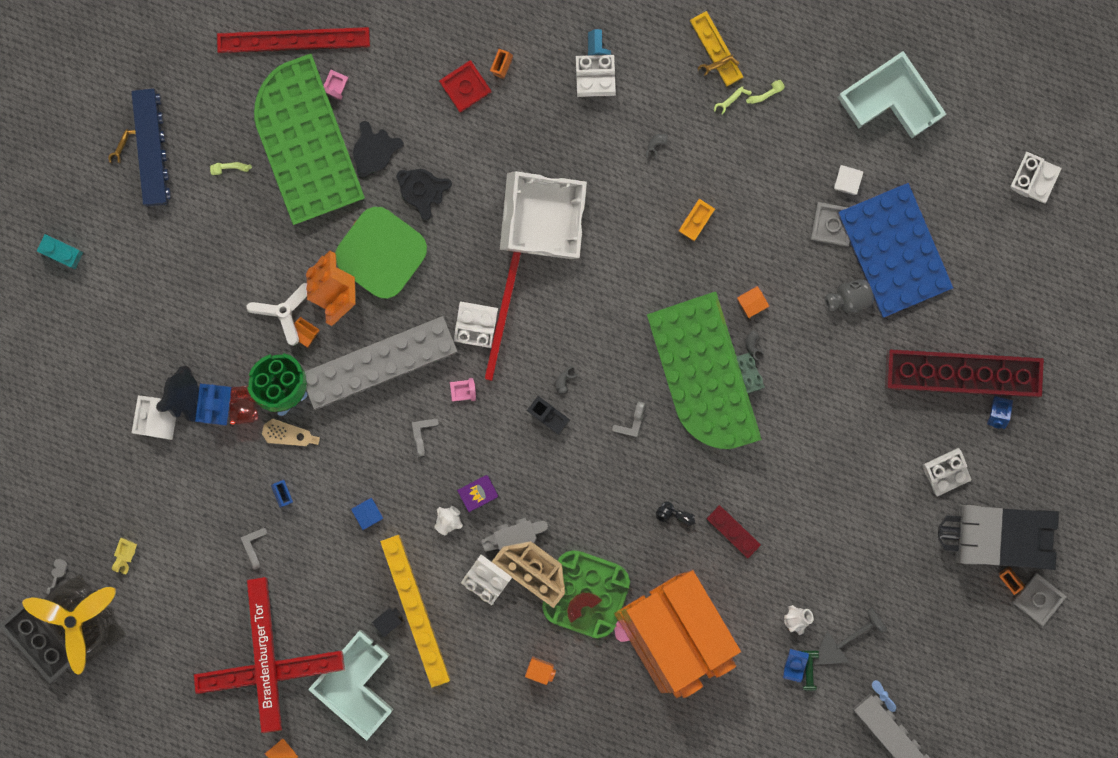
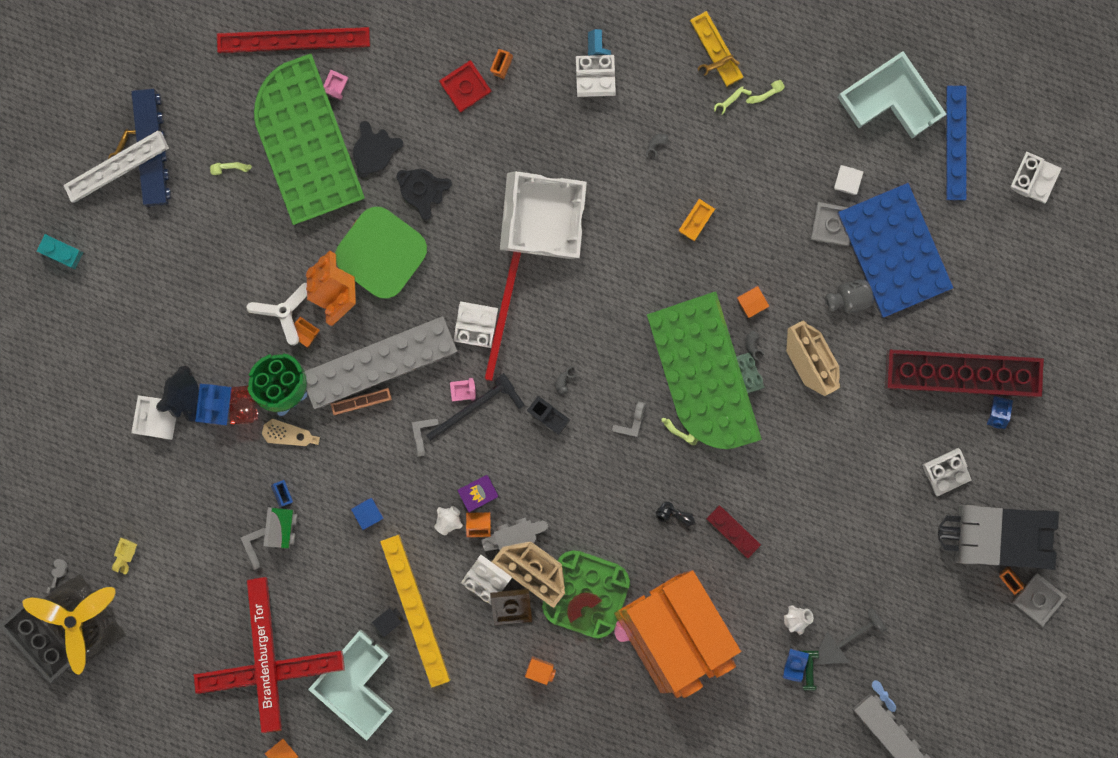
(116, 166): none -> white plate
(280, 527): none -> light grey slope
(361, 401): none -> nougat piece
(478, 524): none -> orange piece
(502, 385): none -> black bar
(511, 607): none -> dark brown tile
(688, 438): none -> yellowish green piece
(812, 358): none -> tan wedge
(956, 143): none -> blue plate

